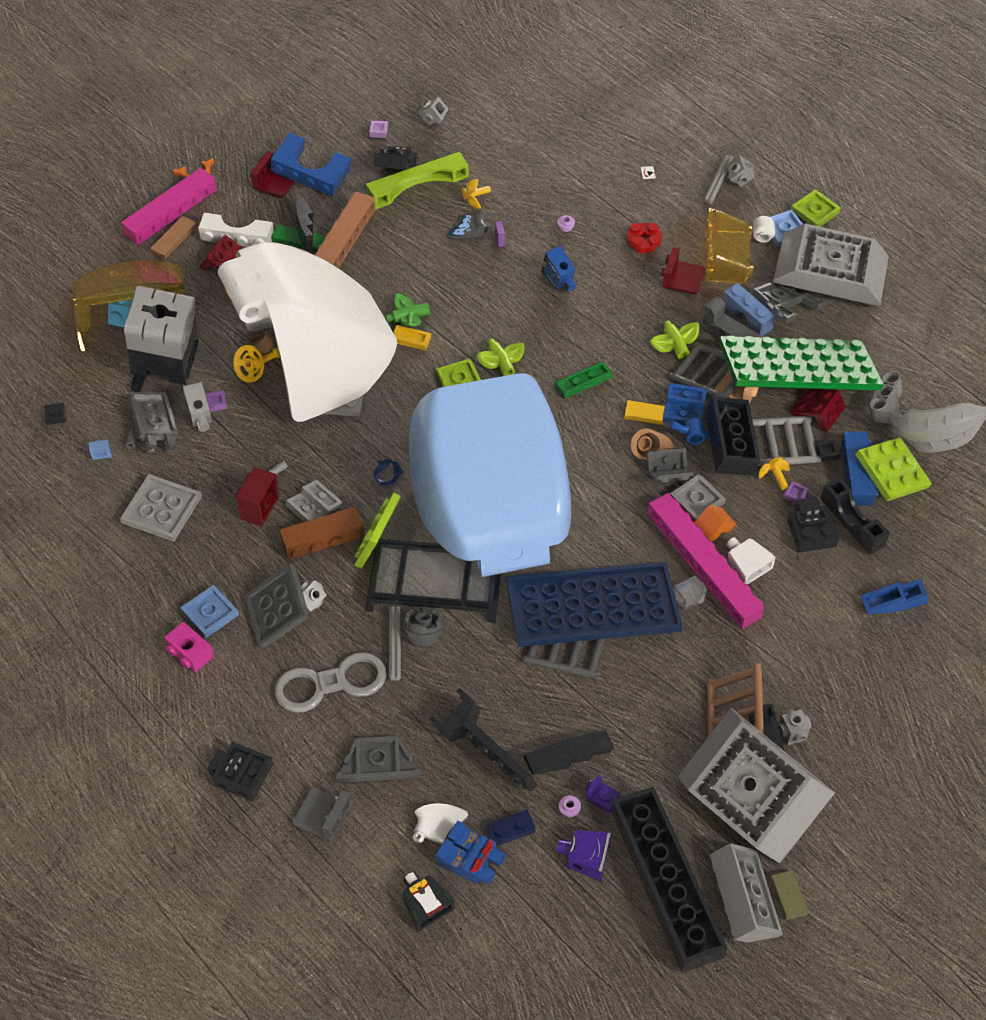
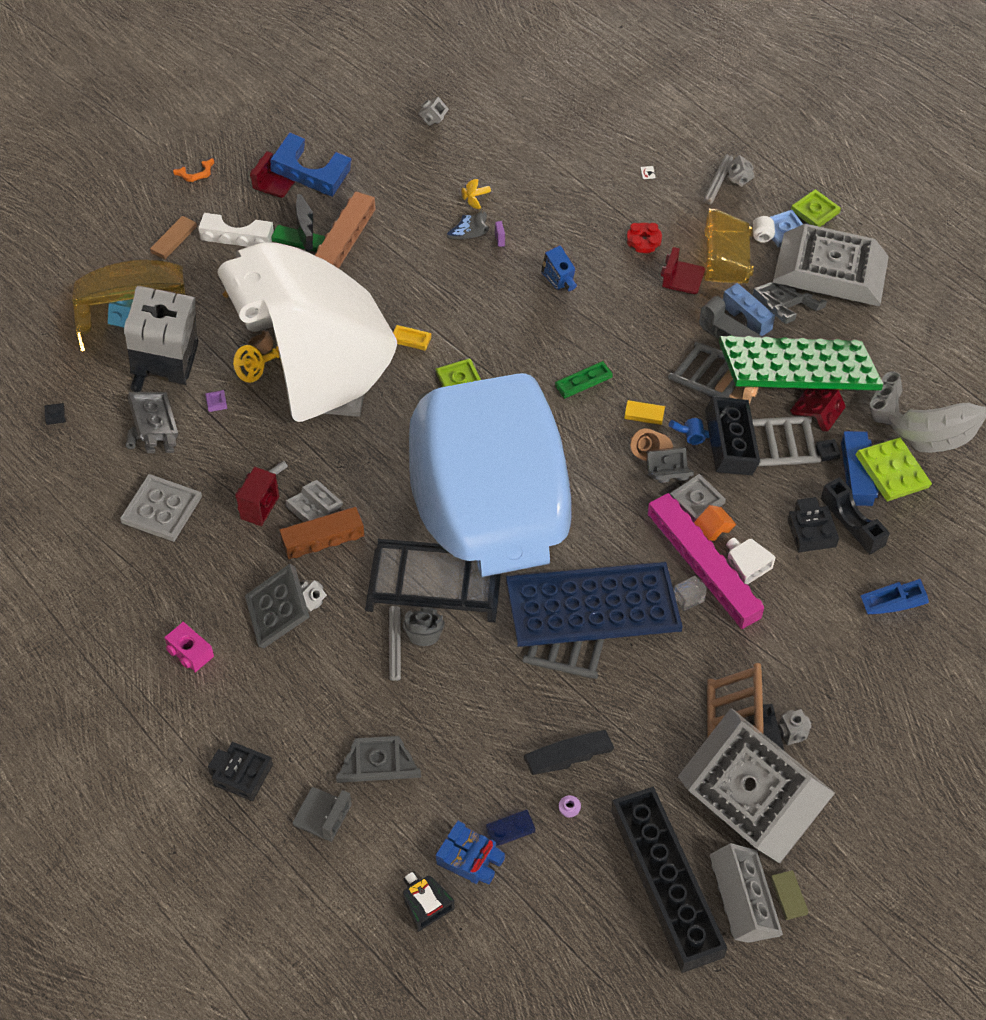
(100, 449): medium blue plate -> none
(168, 206): dark pink brick -> none
(197, 406): light grey torso -> none
(209, 611): medium blue plate -> none
(222, 252): dark red bracket -> none
(329, 682): light grey bar -> none
(376, 529): lime plate -> none
(379, 129): lavender plate -> none
(382, 465): clear blue piece -> none
(395, 157): black piece -> none
(407, 312): bright green plant -> none
(436, 821): white arm -> none
(448, 168): lime arch -> none
(463, 723): black hinge -> none
(501, 357): lime plant -> none
(565, 223): lavender plate -> none
(586, 852): dark purple torso -> none
(601, 794): dark purple bracket -> none
(676, 339): lime plant -> none
(684, 403): blue slope -> none
(776, 465): yellow plant -> none
(795, 491): medium lavender tile -> none

